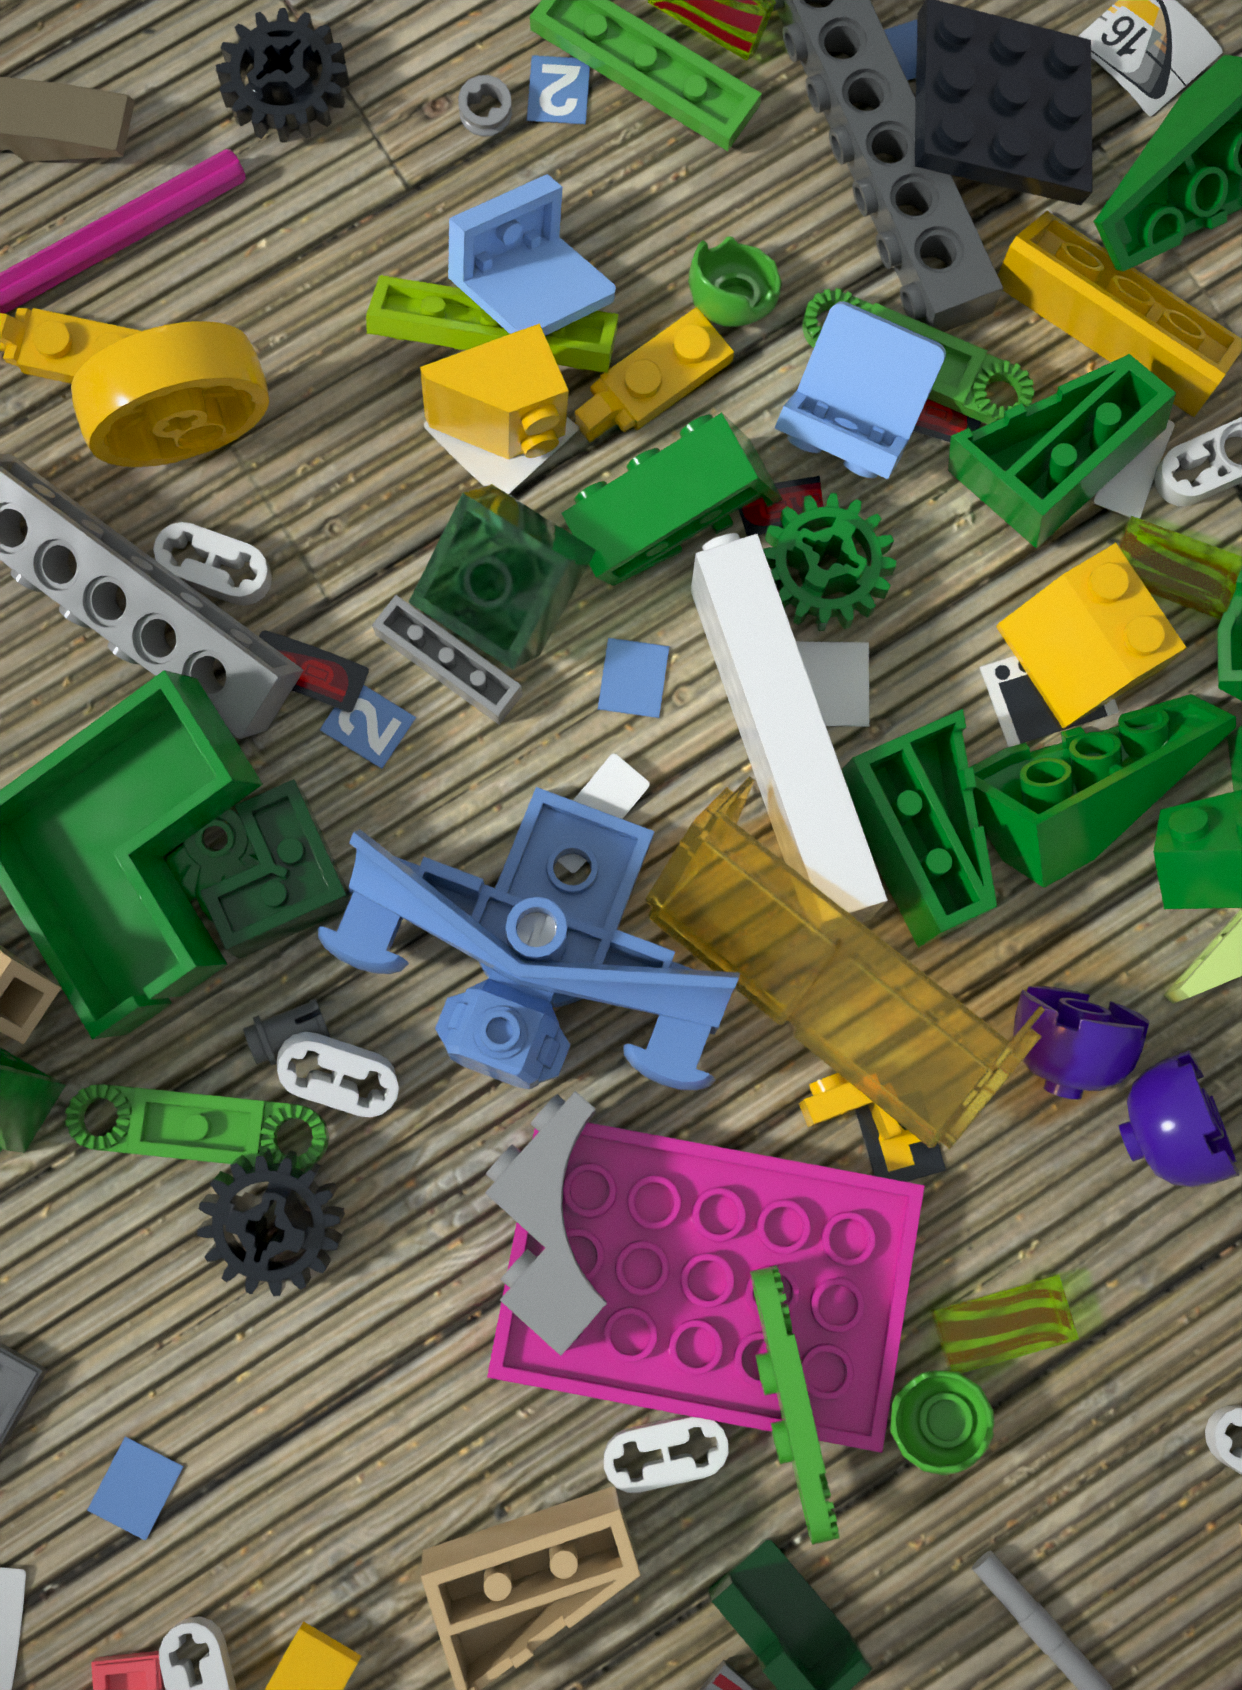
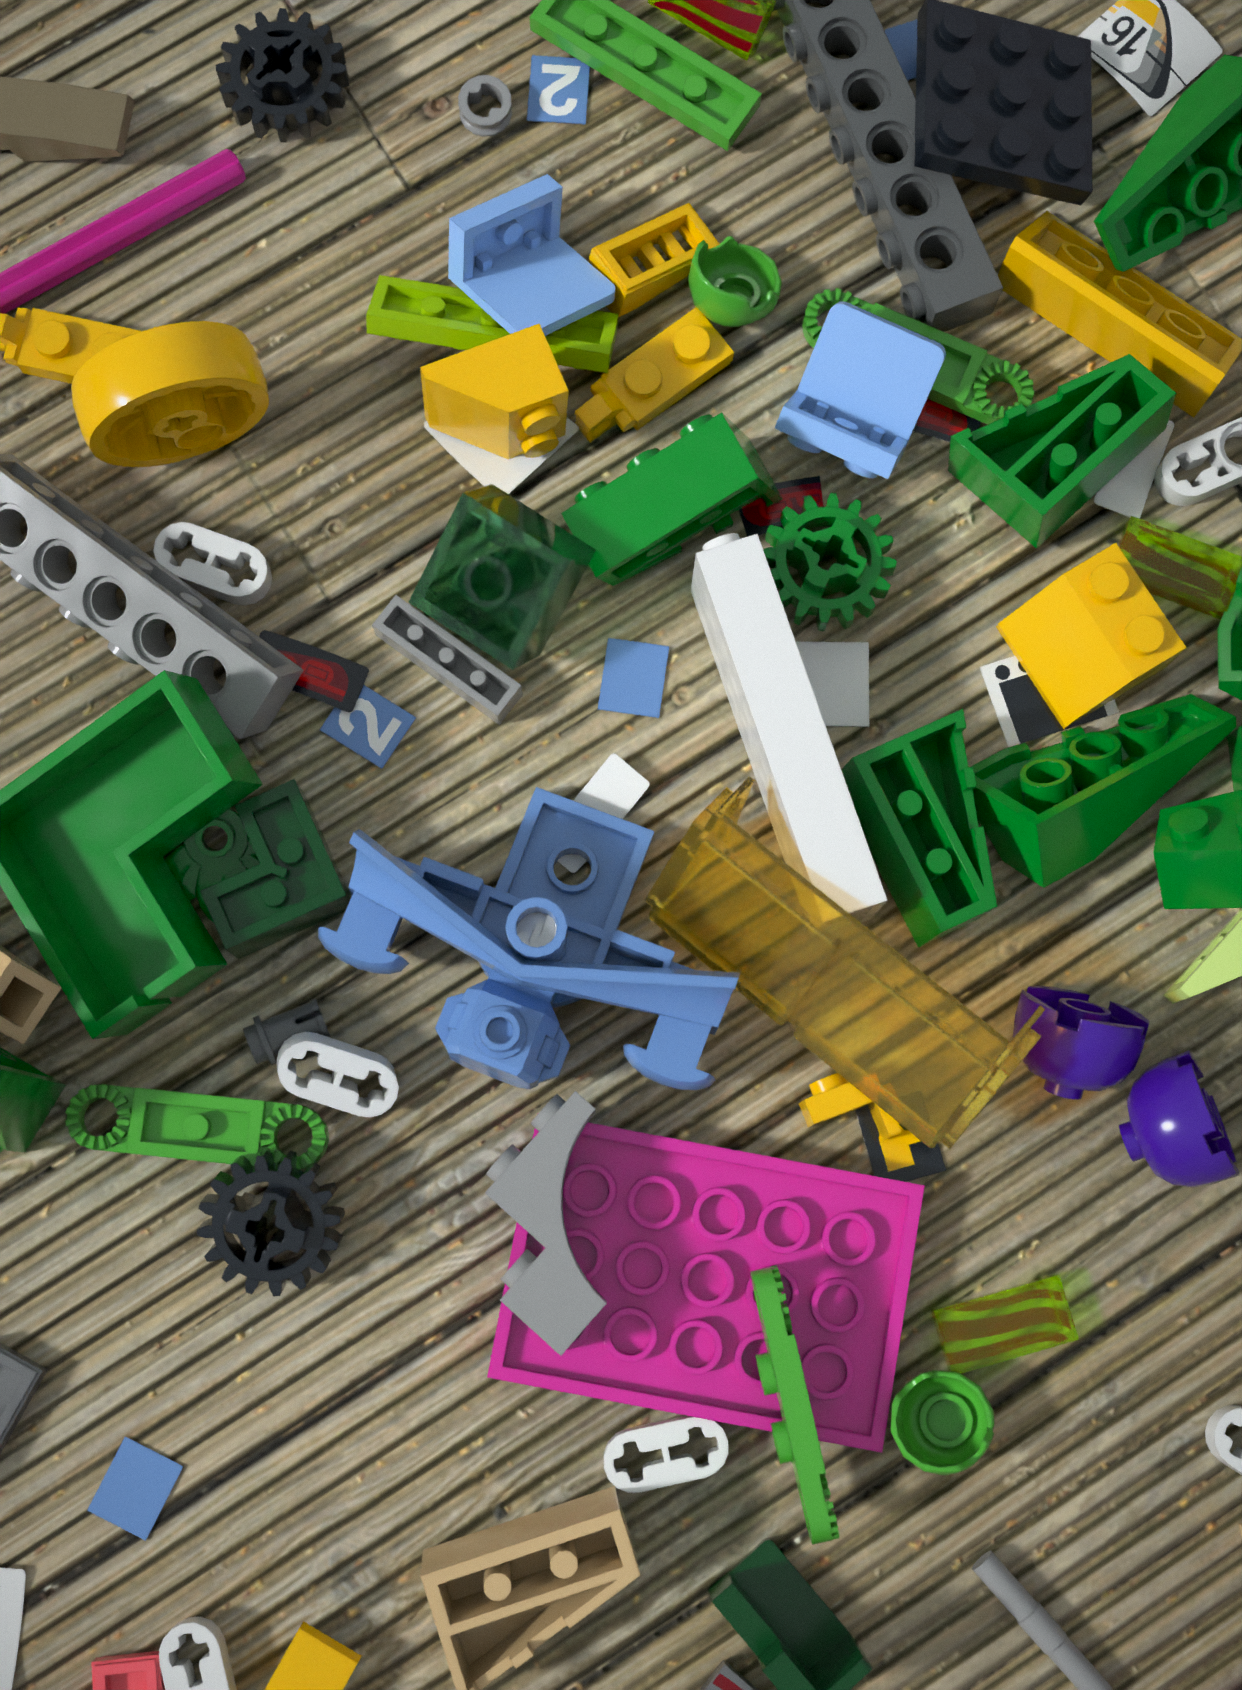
(638, 287): none -> yellow slope

